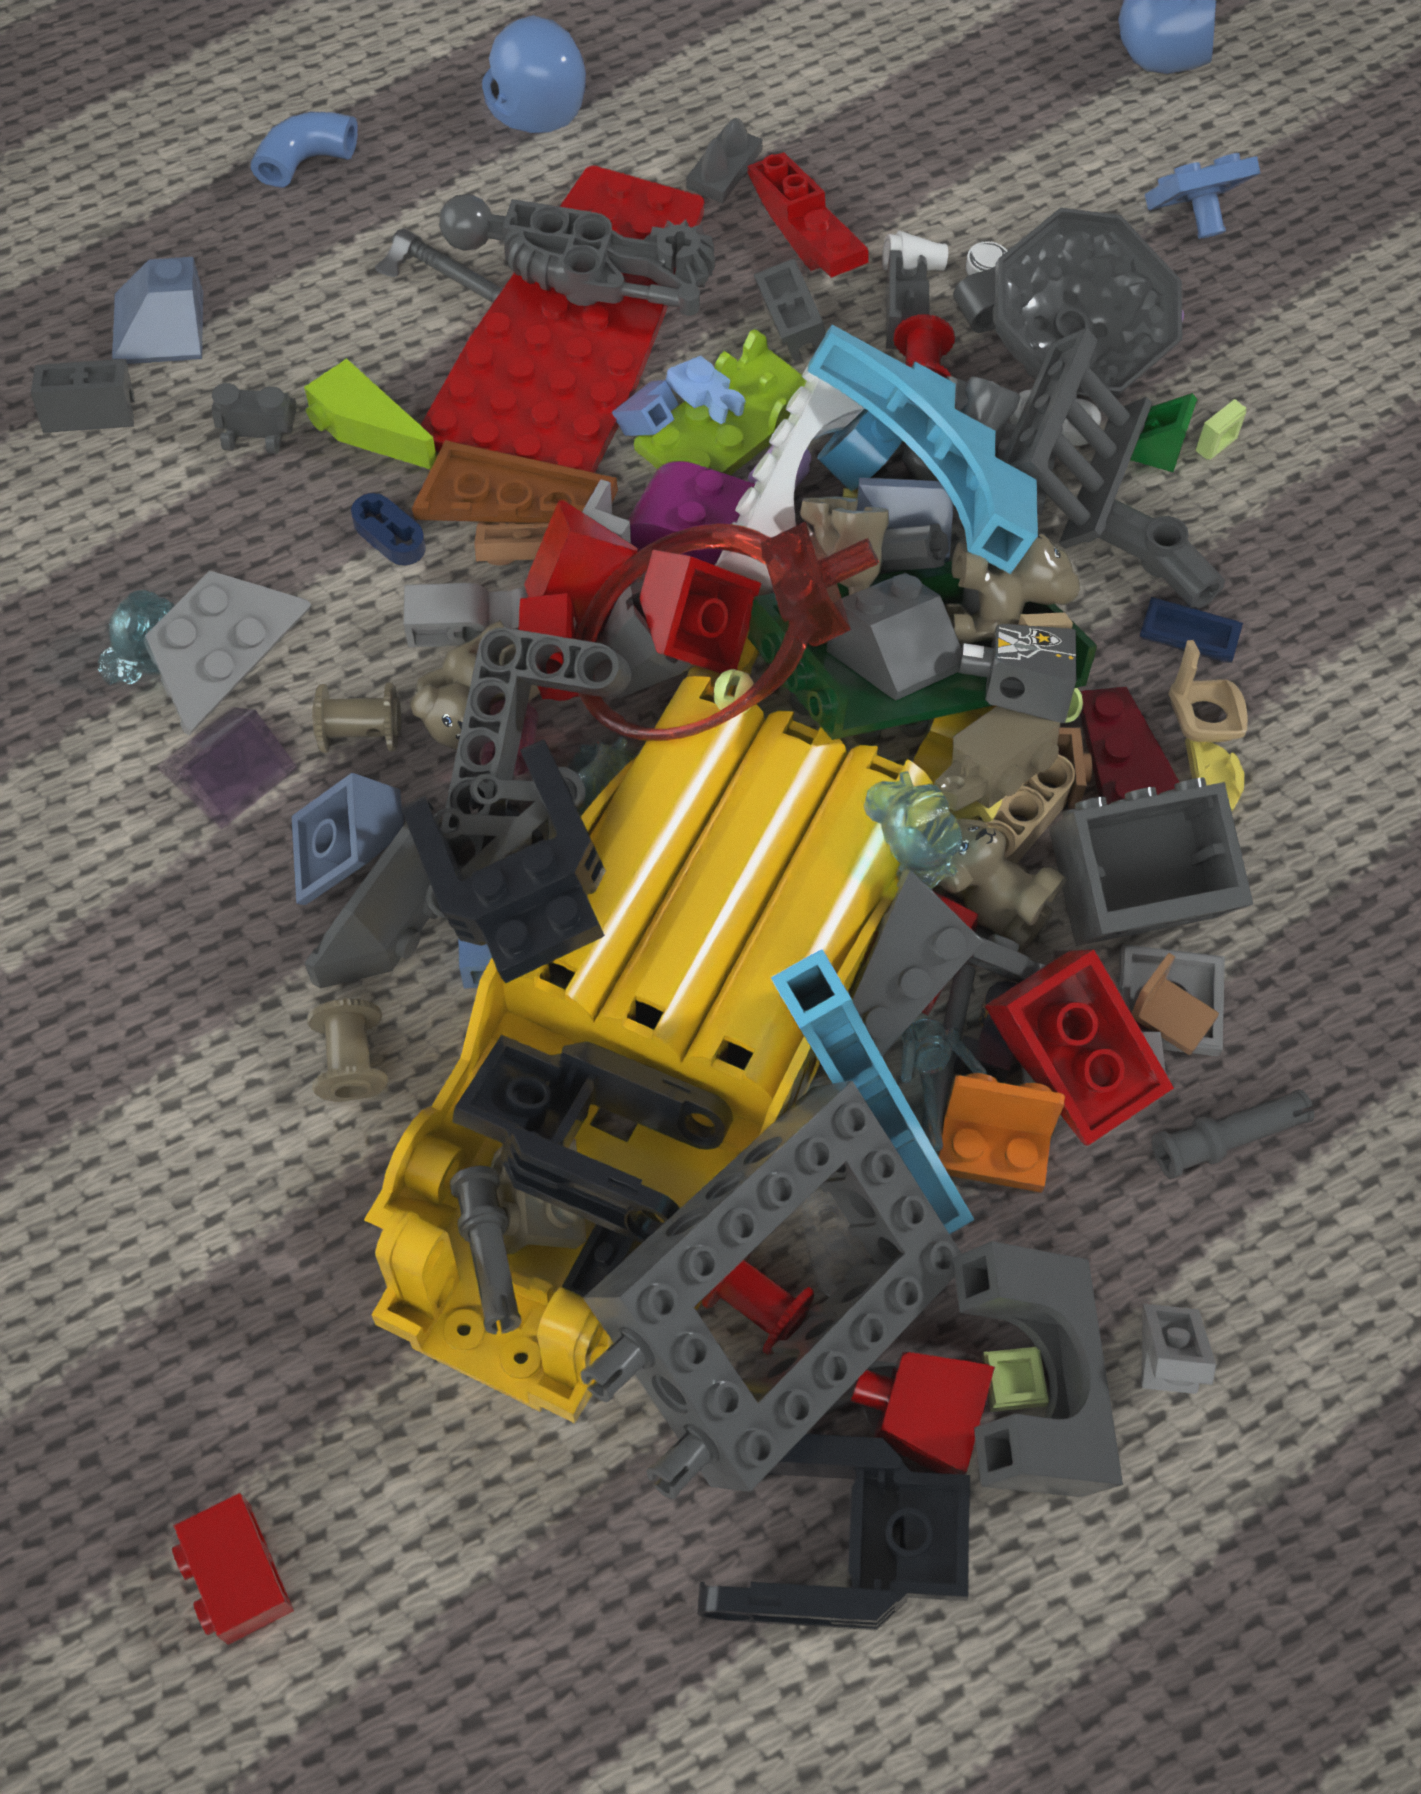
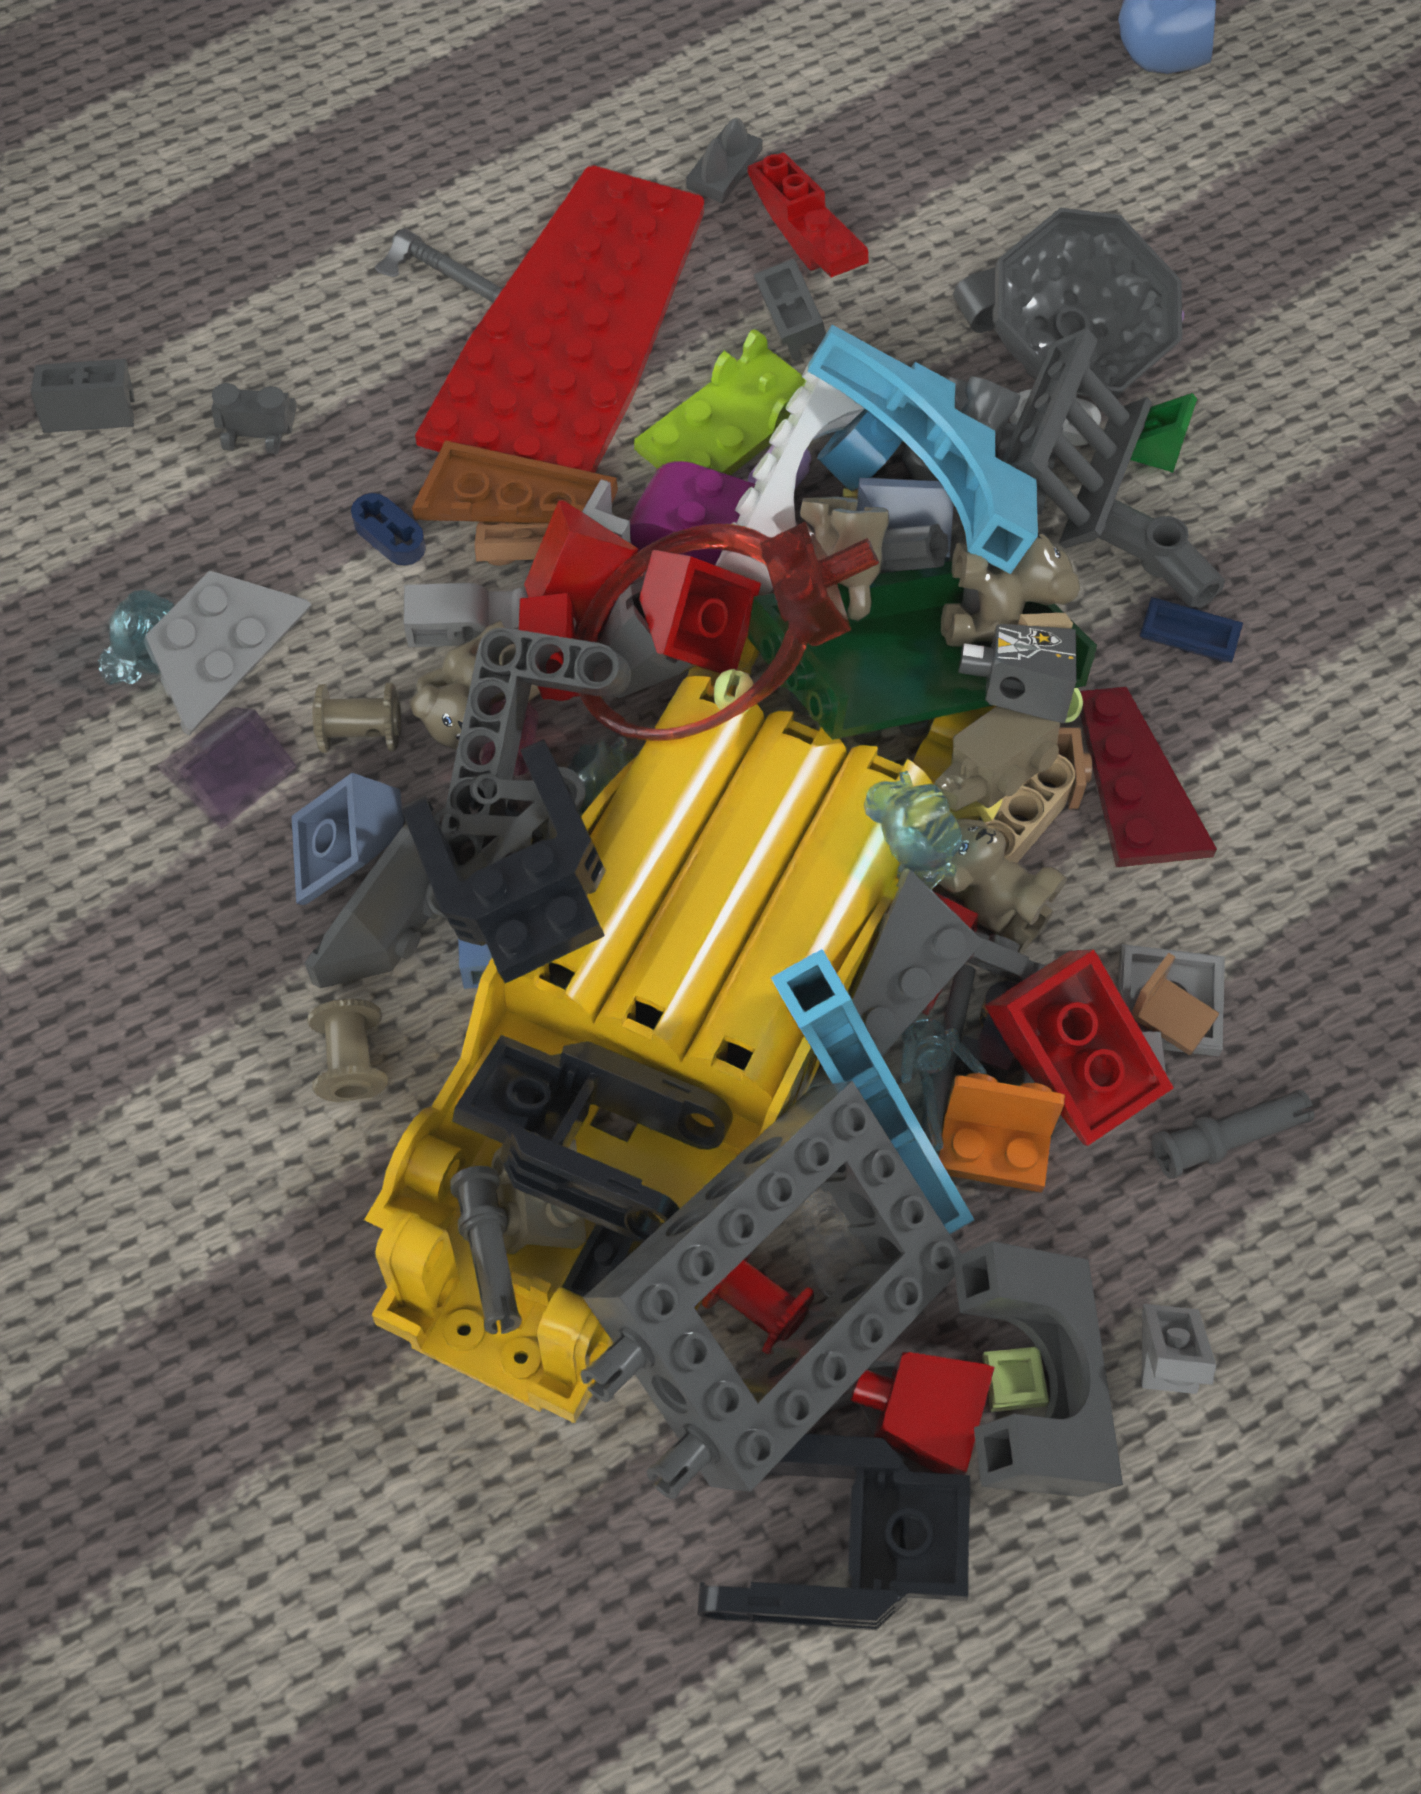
(159, 313): sand blue slope -> none
(231, 1570): red brick -> none
(300, 139): medium blue cylinder -> none
(365, 417): lime slope -> none
(536, 74): medium blue piece -> none
(583, 254): dark grey arm -> none
(647, 410): medium blue piece -> none
(704, 385): light blue plate -> none
(898, 636): dark grey slope -> none
(905, 293): dark grey hinge -> none
(912, 248): white cone -> none
(925, 341): red hose -> none
(983, 256): white tile -> none
(1150, 861): dark grey container -> none
(1202, 188): medium blue plate -> none
(1216, 767): light yellow tile -> none
(1220, 692): tan piece -> none
(1221, 430): yellowish green tile -> none

